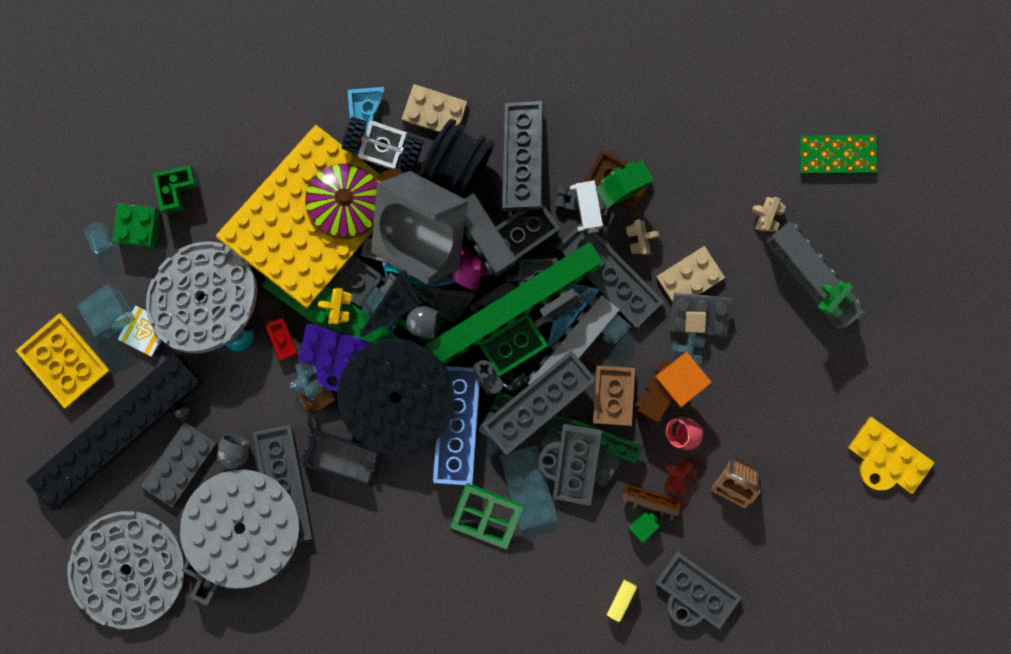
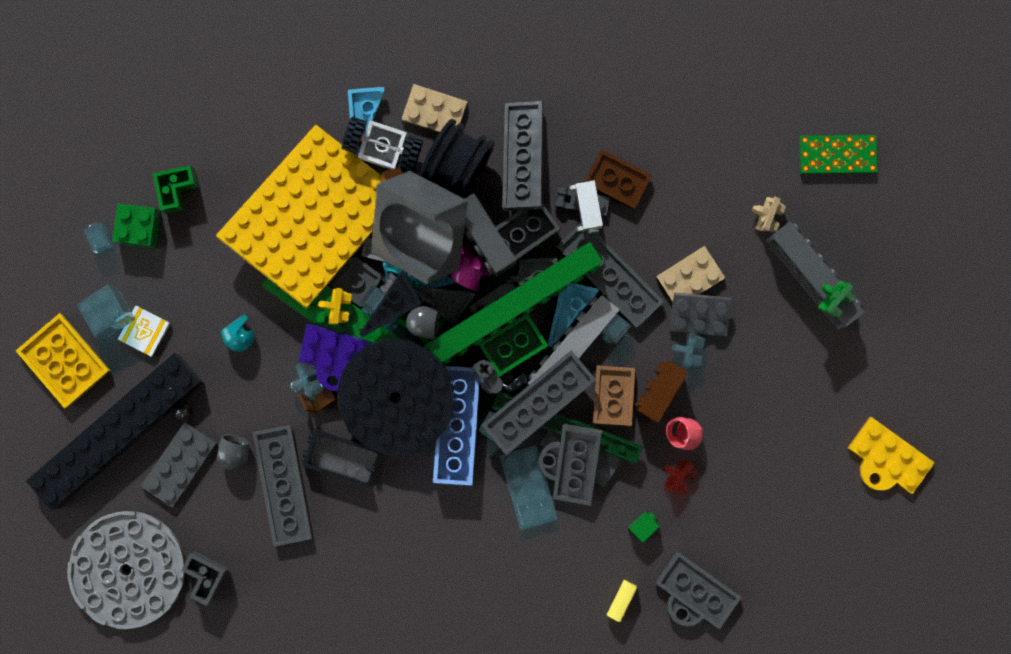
(210, 533): light grey plate -> none
(223, 312): light grey plate -> none
(281, 339): red plate -> none
(342, 201): dish -> none
(486, 516): green window -> none
(561, 306): dark grey plate -> none
(624, 183): green brick -> none
(639, 229): tan hips -> none
(651, 500): reddish brown plate -> none
(683, 379): orange tile -> none
(695, 322): tan tile -> none
(738, 483): medium nougat piece -> none

